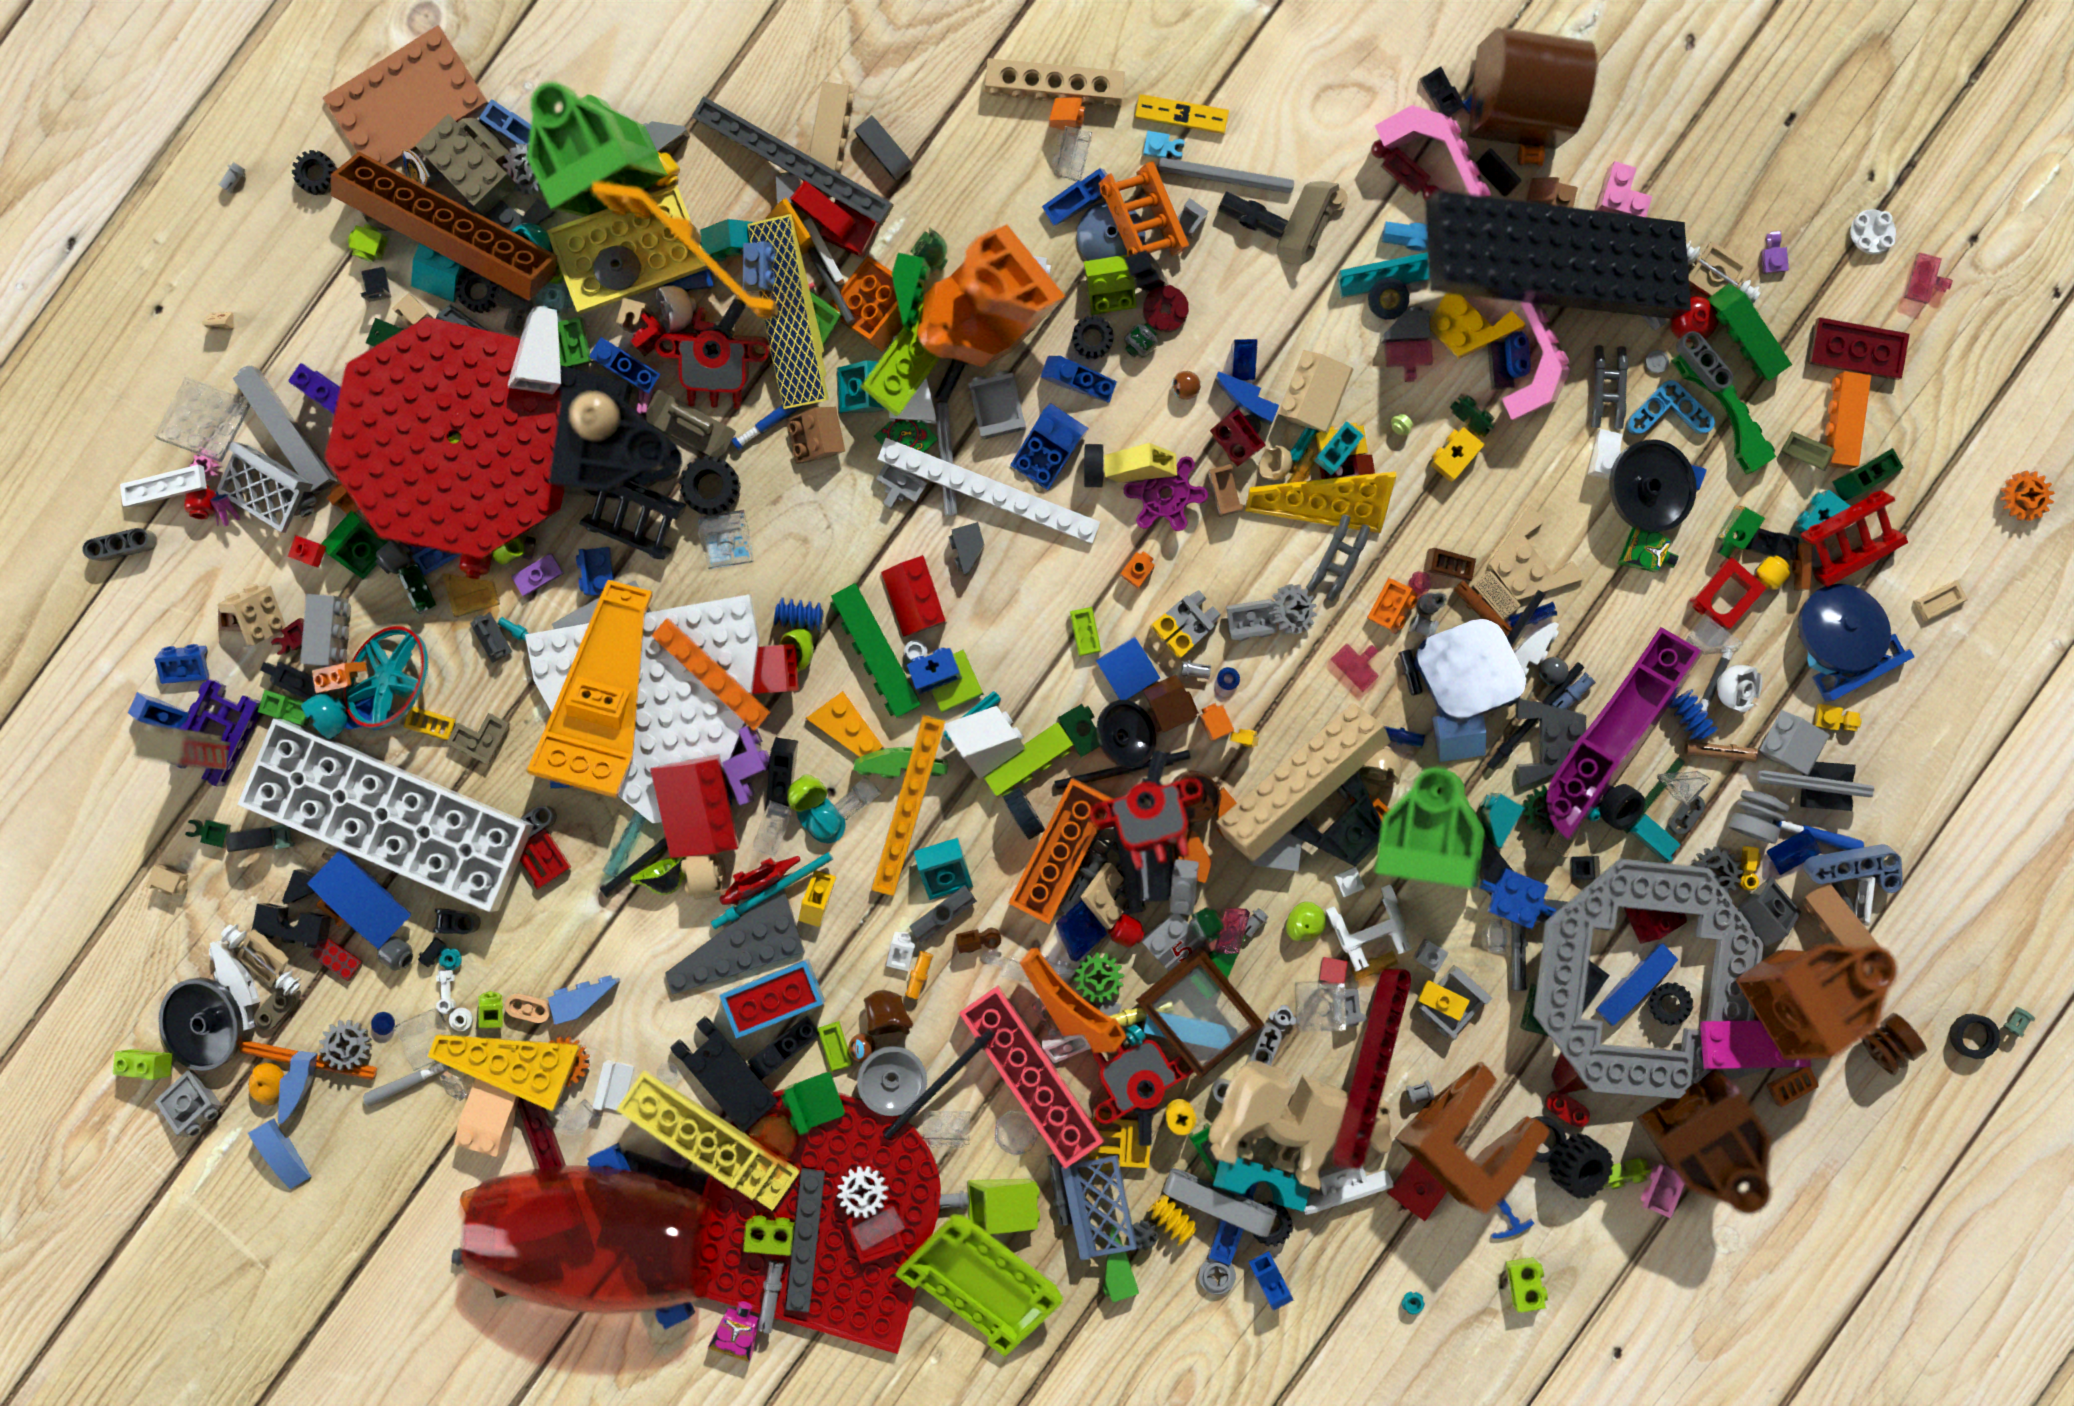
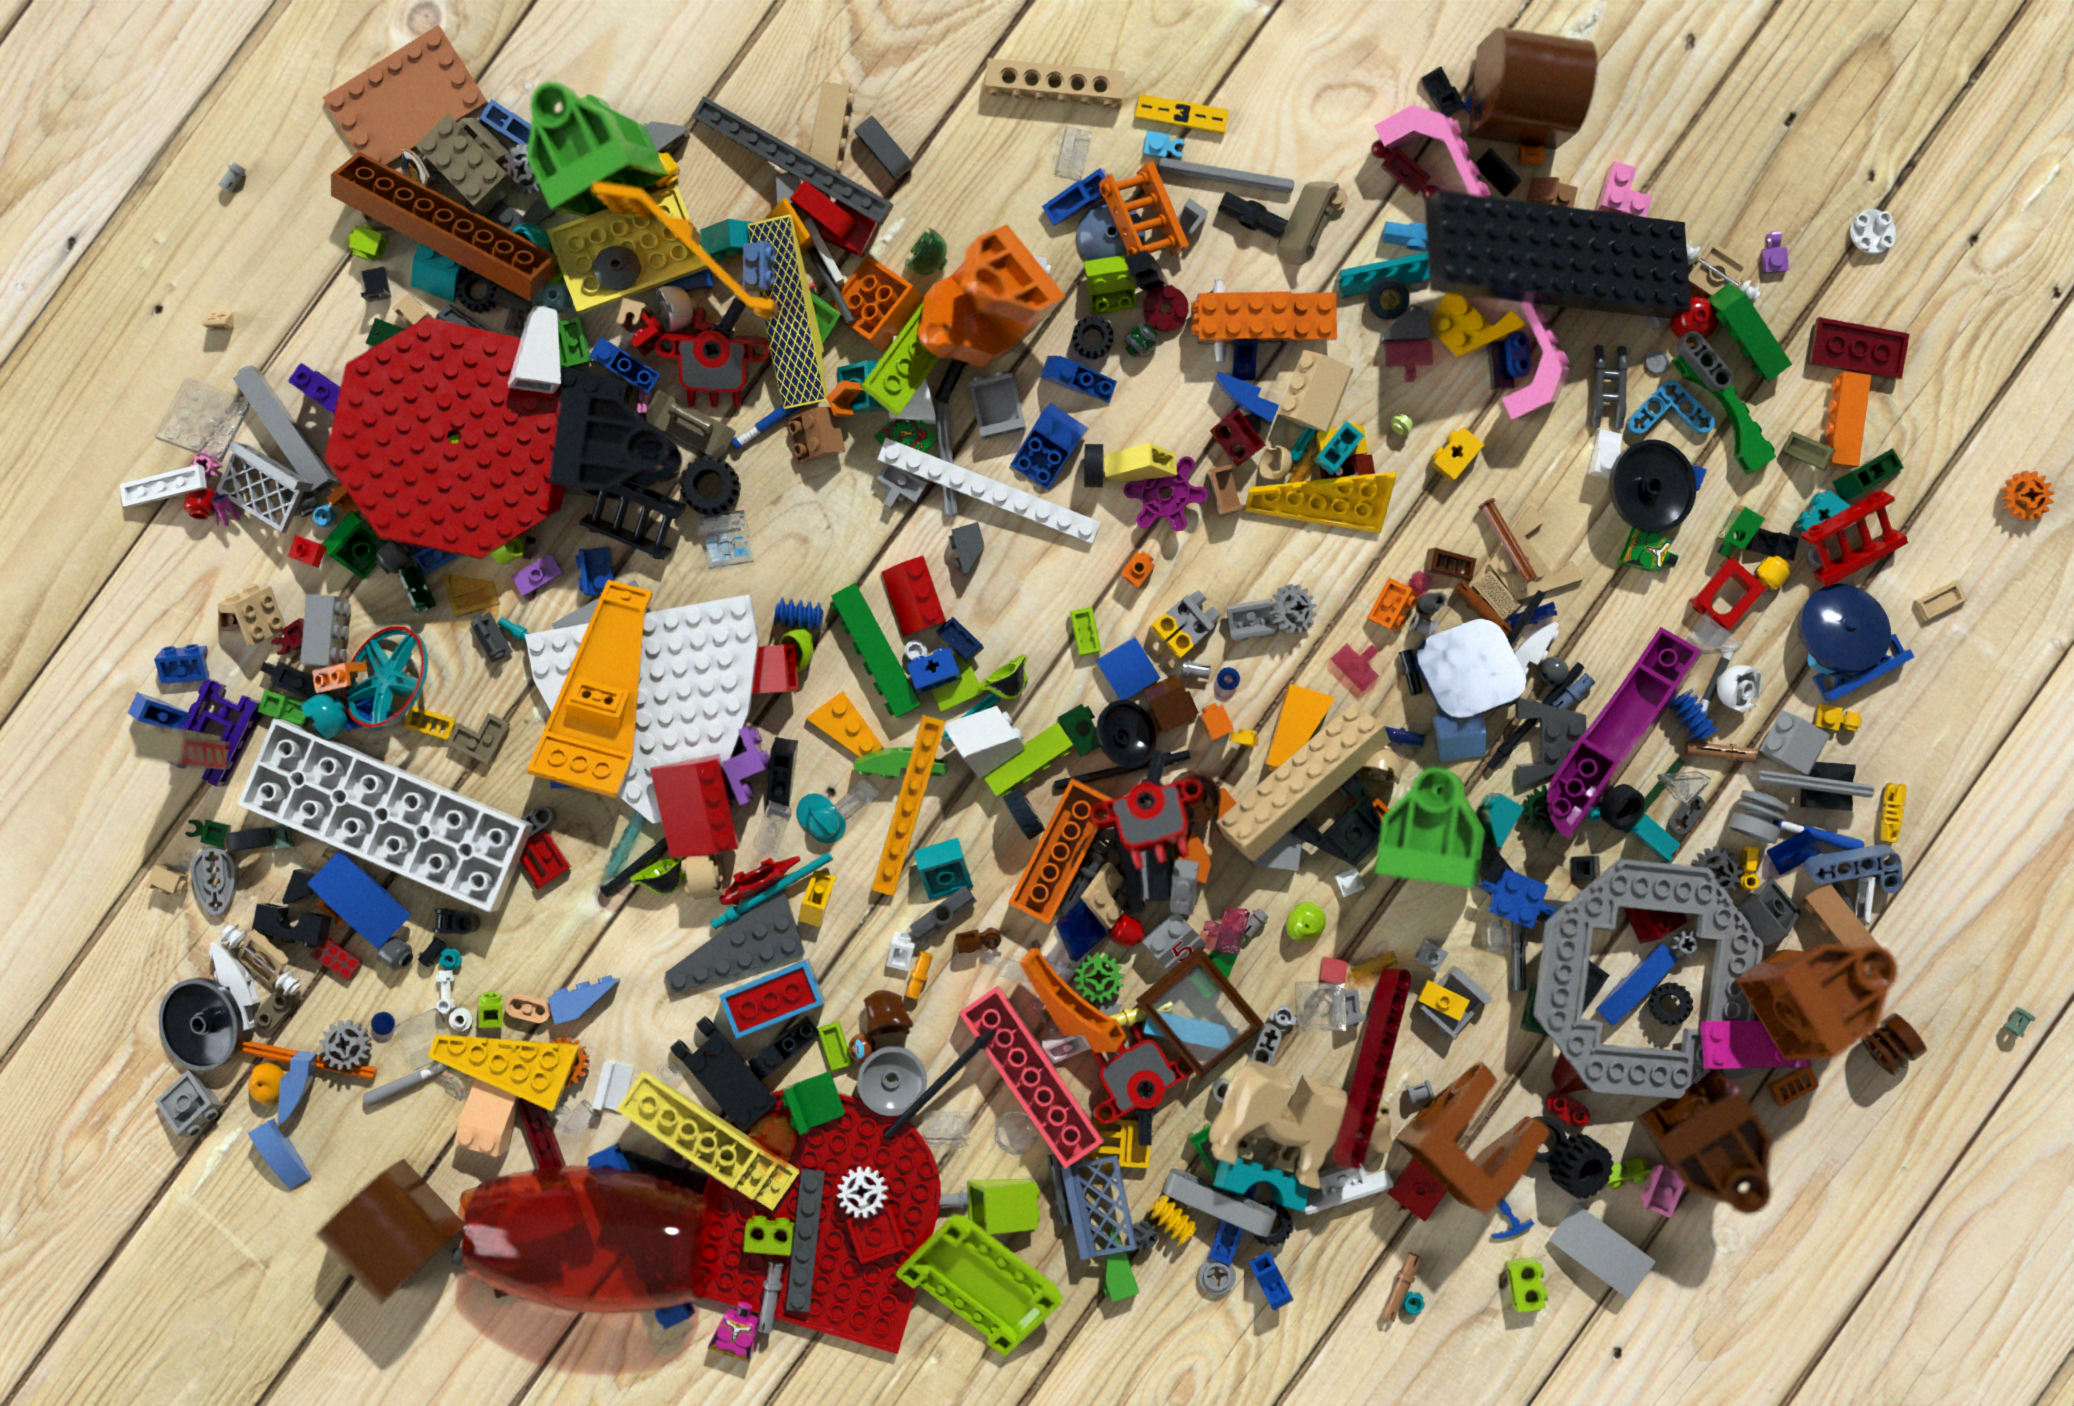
(109, 542): dark grey beam -> none
(142, 1064): lime brick -> none
(228, 876): none -> light grey piece
(305, 163): black tyre -> none
(318, 516): none -> medium azure plate
(390, 1230): none -> reddish brown brick
(475, 567): red head -> none
(594, 416): tan cylinder -> none
(711, 674): orange plate -> none
(806, 793): lime hair -> none
(842, 396): none -> orange bracket
(878, 1228): clear plate -> none
(908, 279): green slope -> none
(959, 639): none -> dark blue plate
(1007, 680): none -> hat
(1067, 113): orange slope -> none
(1134, 1035): teal plate -> none
(1178, 1125): yellow piece -> none
(1186, 385): dark orange piece -> none
(1206, 925): dark green head -> none
(1262, 316): none -> orange piece
(1296, 723): none -> light orange slope
(1327, 565): dark grey piece -> none
(1352, 943): white connector -> none
(1402, 1284): none -> medium nougat pin
(1480, 419): dark green hinge -> none
(1508, 540): none -> dark orange axle
(1602, 1250): none -> light grey slope
(1690, 947): none -> light grey gear
(1802, 567): dark orange plate -> none
(1892, 811): none -> yellow hinge
(1925, 278): clear pink plate -> none
(1992, 1041): black tyre -> none

